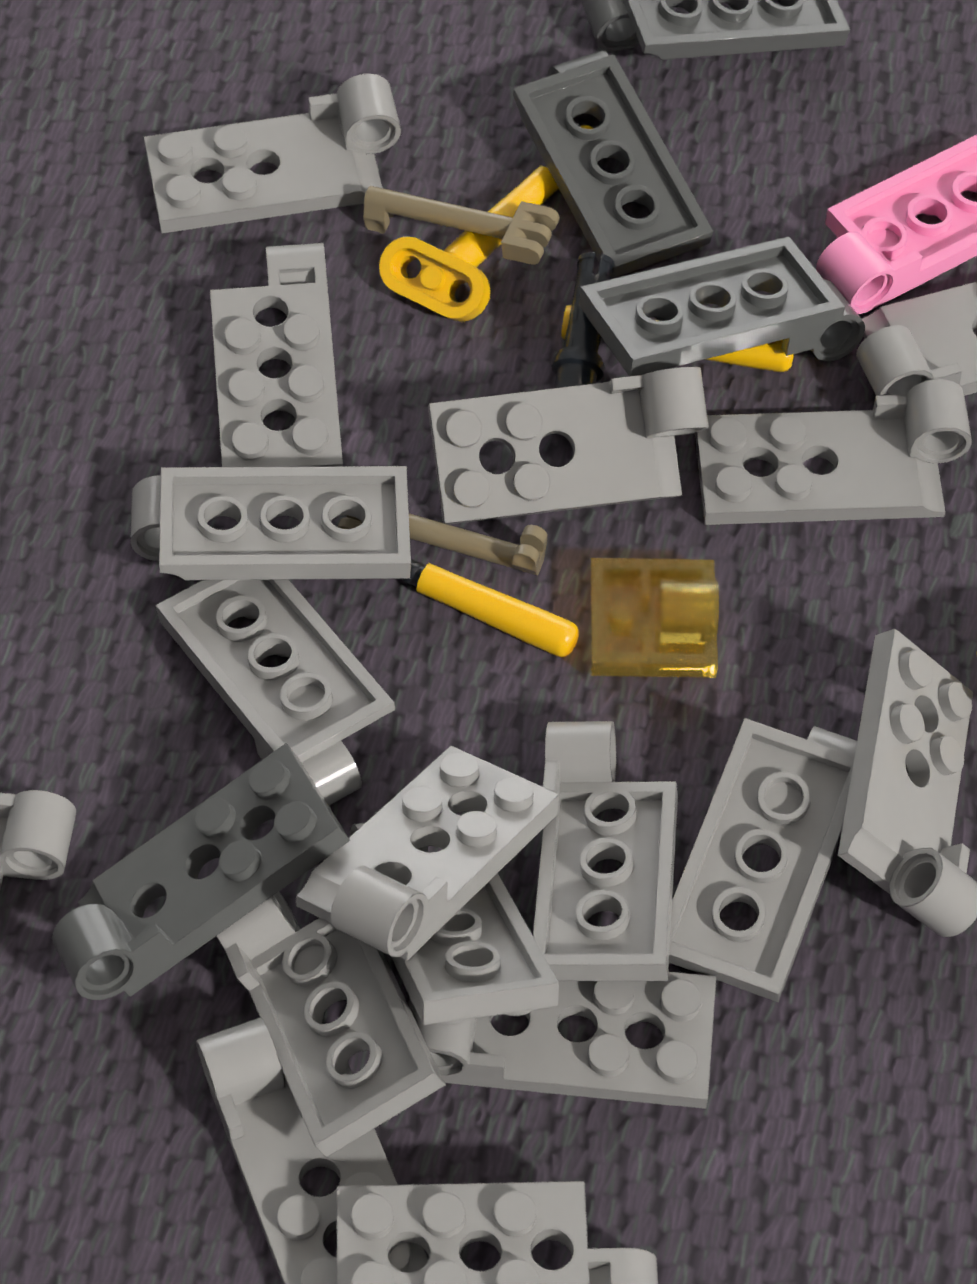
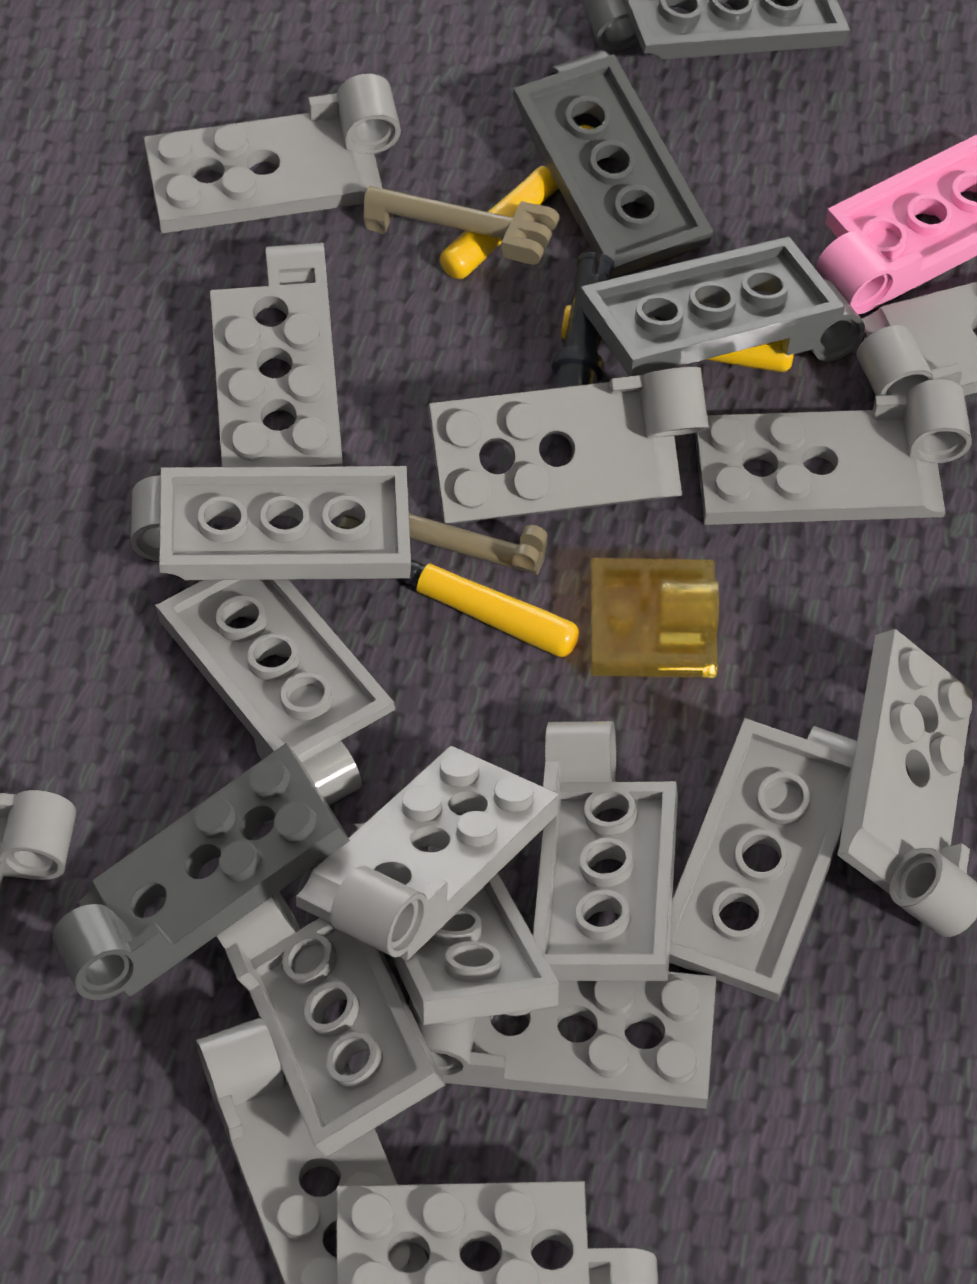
(437, 279): yellow plate -> none

